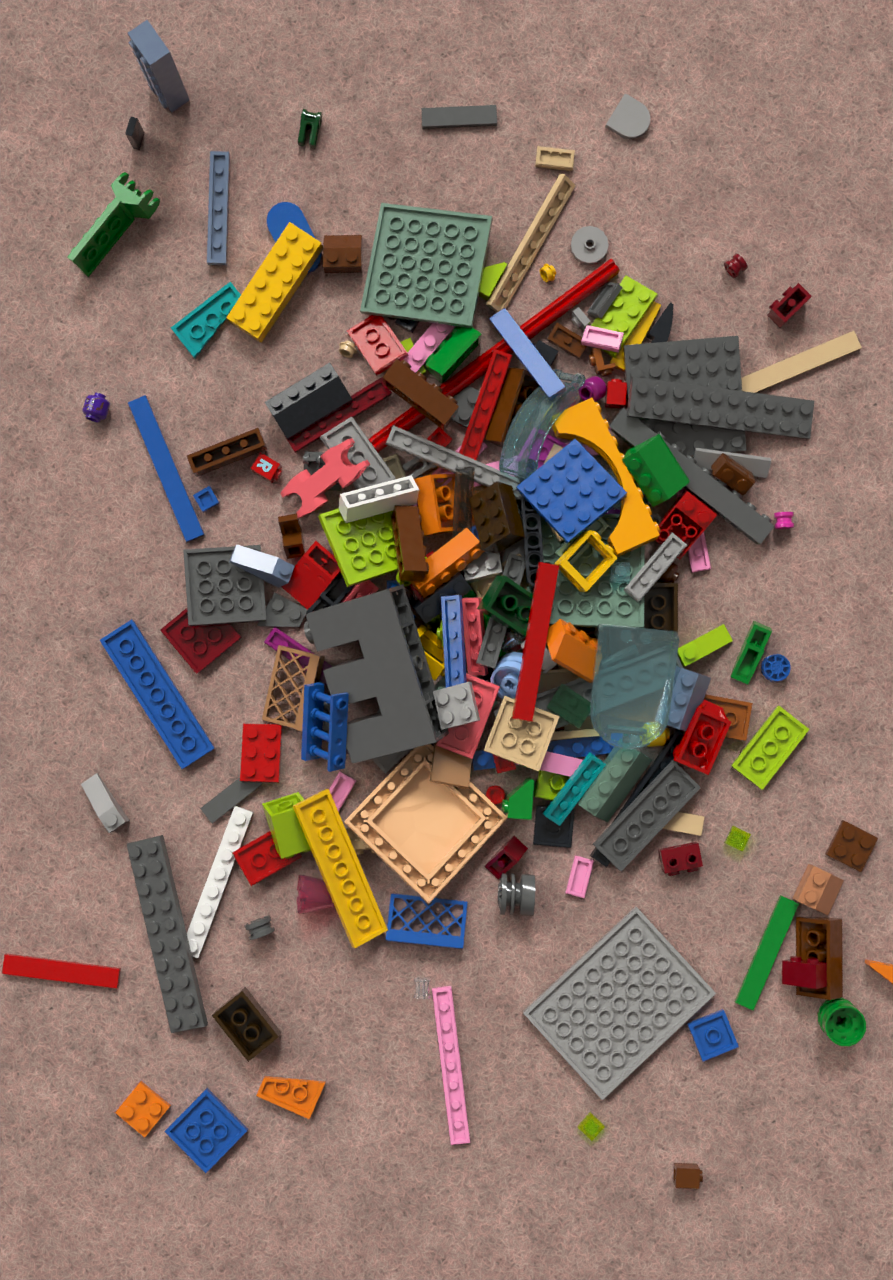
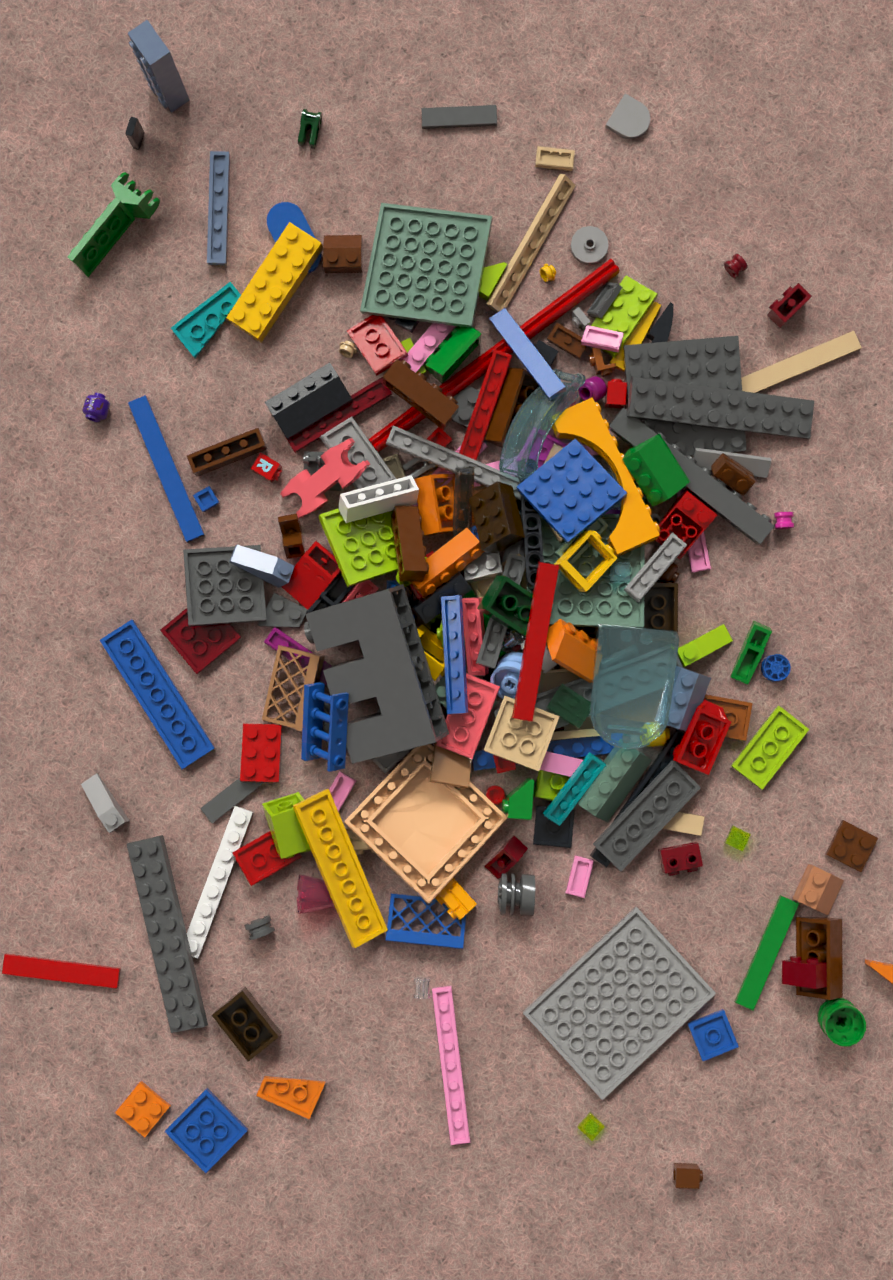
(456, 705): light grey plate -> none
(456, 899): none -> light orange brick

